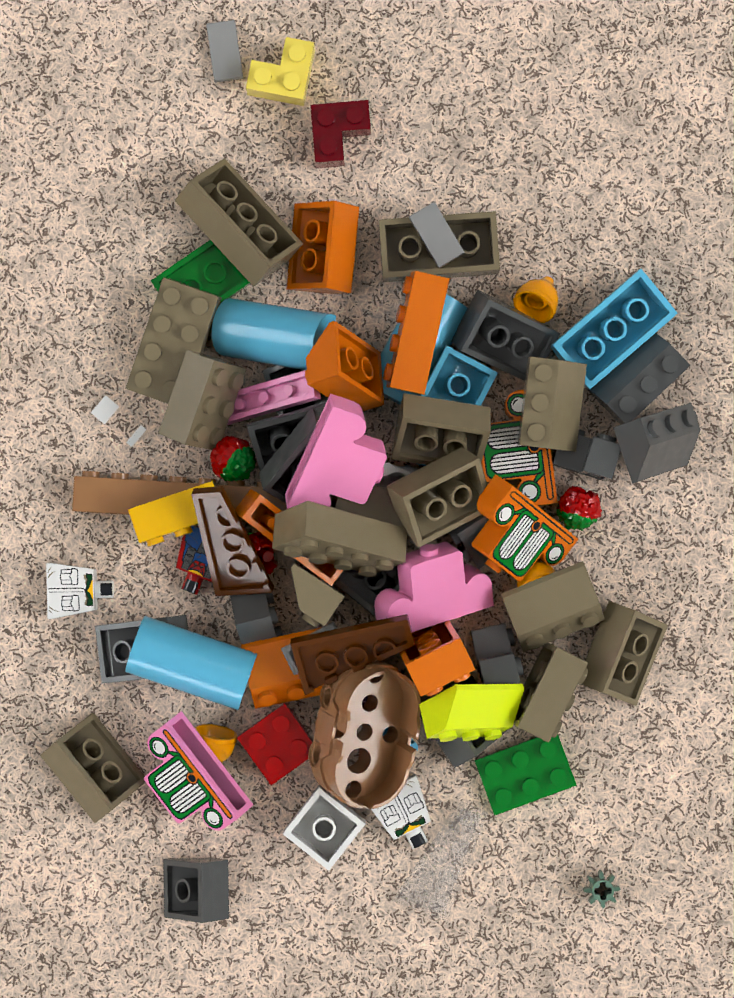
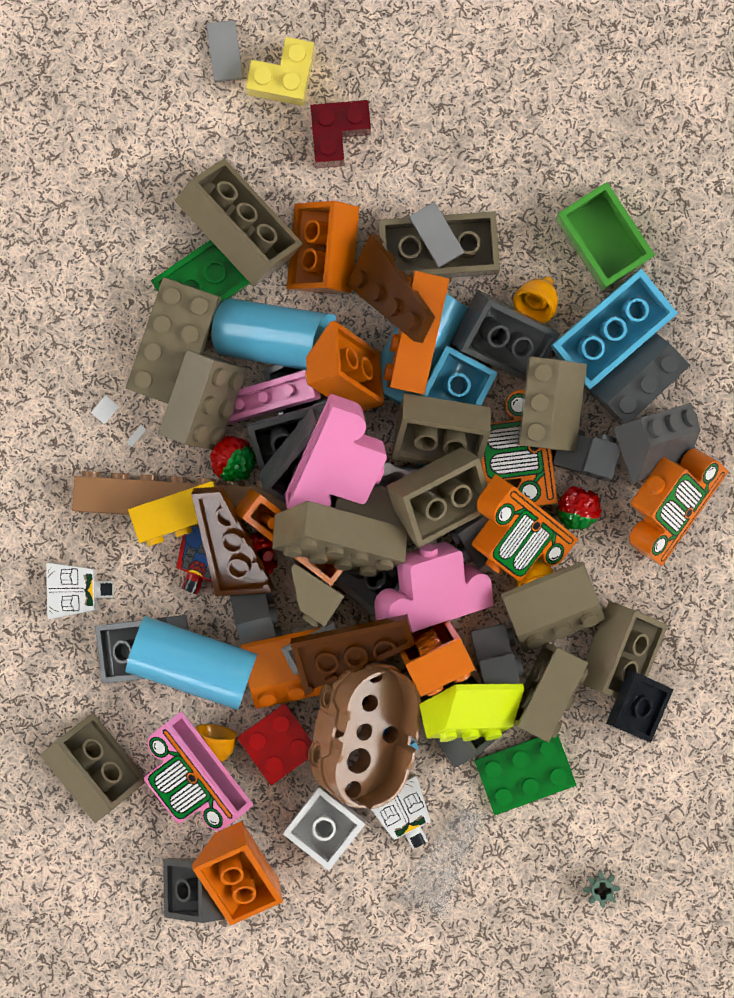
(237, 874): none -> orange slope
(388, 290): none -> reddish brown wing
(604, 236): none -> bright green piece
(639, 706): none -> black plate
(672, 502): none -> brick

